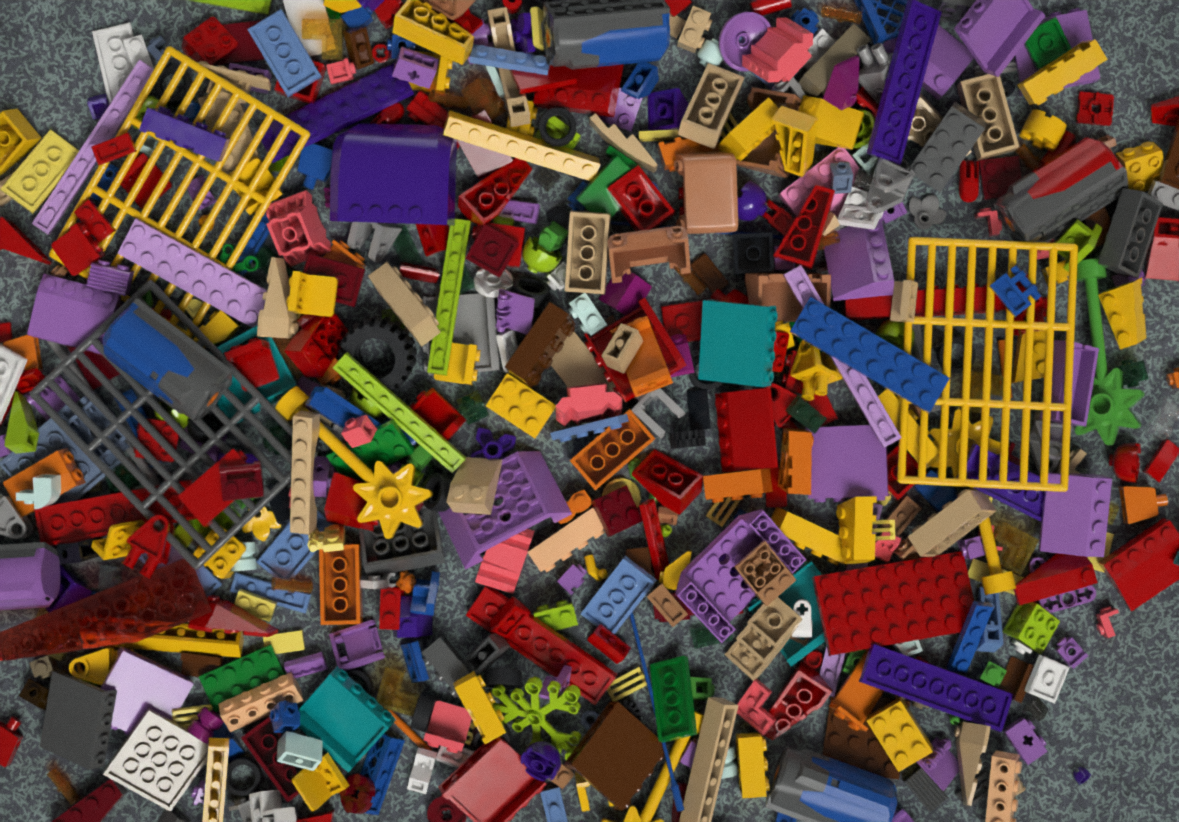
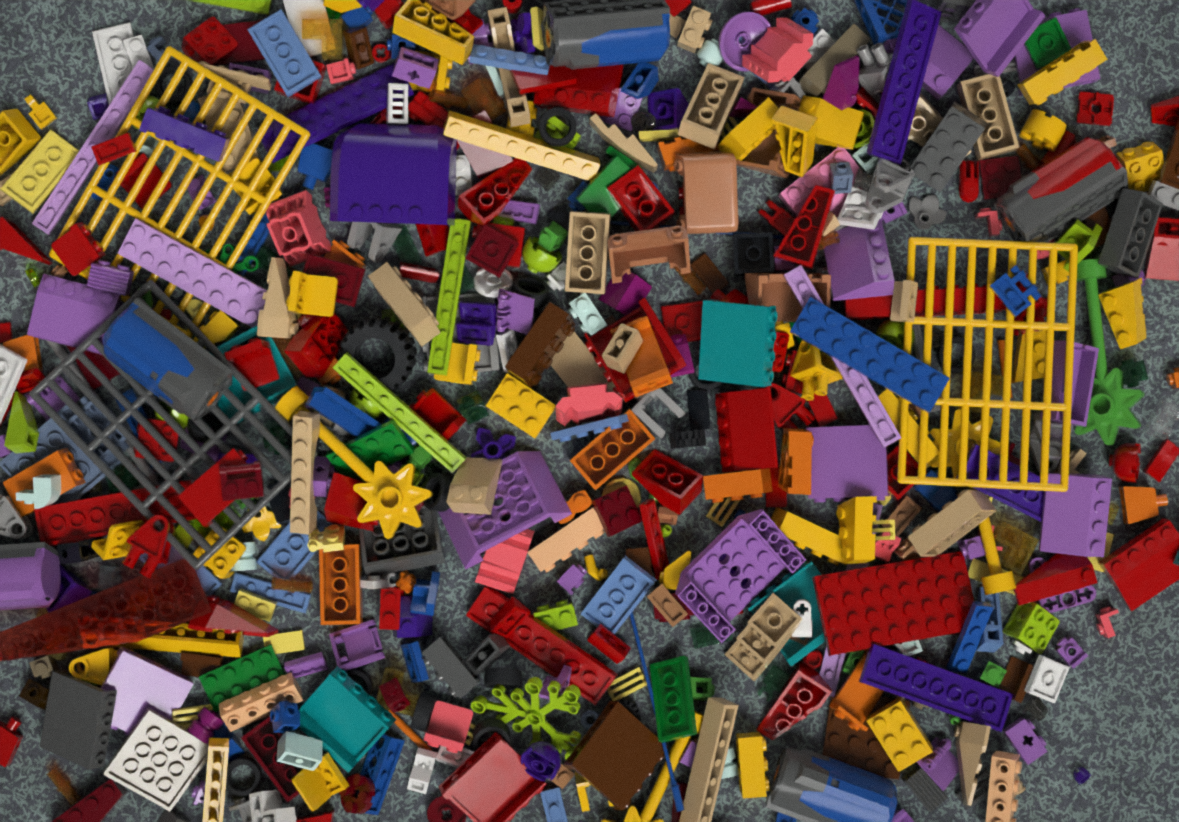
(33, 277): none -> clear neon green tile
(41, 112): none -> yellow plate
(95, 220): red plate -> none
(358, 431): coral brick -> none
(394, 695): none -> dark red bracket
(404, 112): none -> white slope
(463, 175): none -> white plate
(477, 323): none -> dark purple slope
(480, 706): yellow wedge -> none
(638, 121): none -> clear smoke wheel
(742, 108): none -> magenta slope
(751, 202): dark purple cylinder -> none
(751, 707): coral plate -> none
(764, 573): medium nougat slope -> none
(774, 680): none -> clear green plate
(805, 414): clear green plate -> none
(841, 14): clear orange pin -> none

